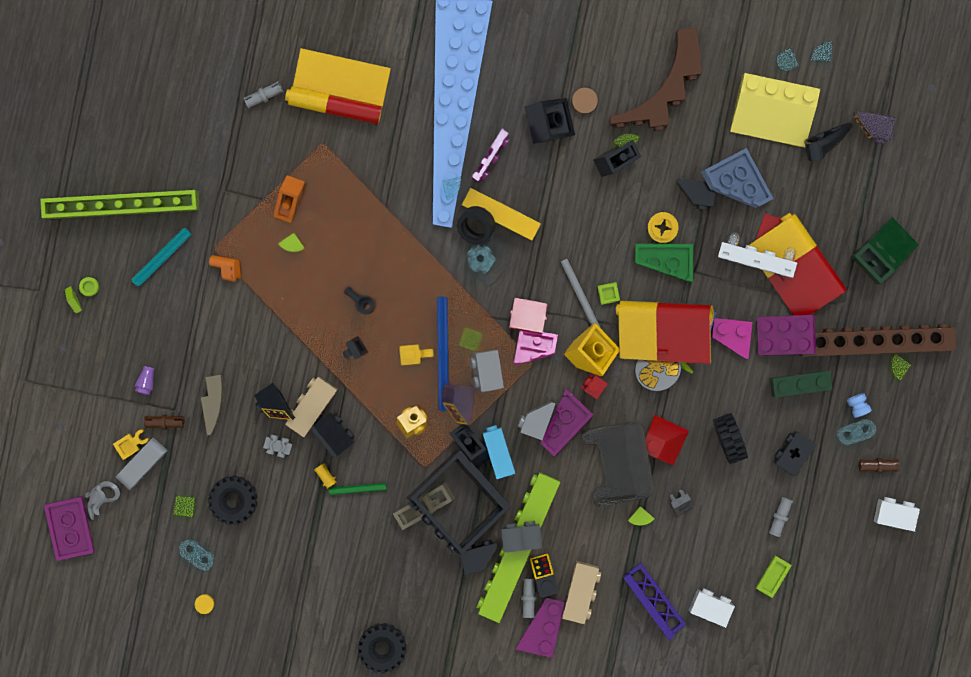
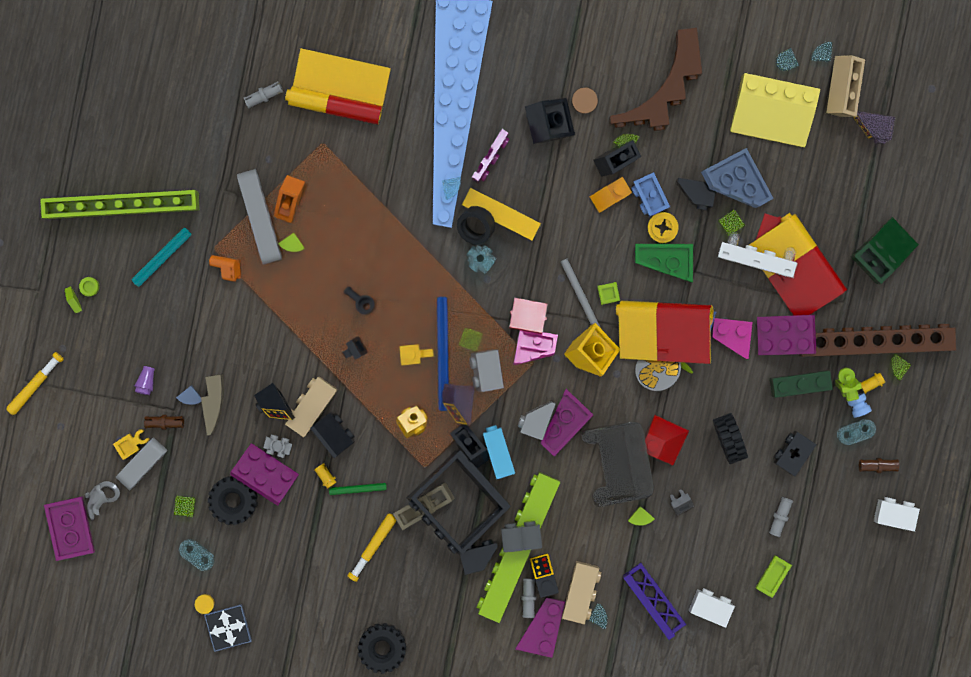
(18, 402): none -> yellow piece
(189, 396): none -> sand blue tile
(228, 627): none -> black tile
(259, 216): none -> light grey beam
(264, 474): none -> magenta plate
(373, 545): none -> yellow piece
(593, 385): red brick -> none
(599, 616): none -> clear light blue tile
(610, 194): none -> light orange slope
(650, 194): none -> medium blue bracket
(731, 222): none -> clear neon green tile
(823, 142): black piece -> none
(845, 86): none -> tan brick
(848, 384): none -> lime hips
(872, 383): none -> yellow pin

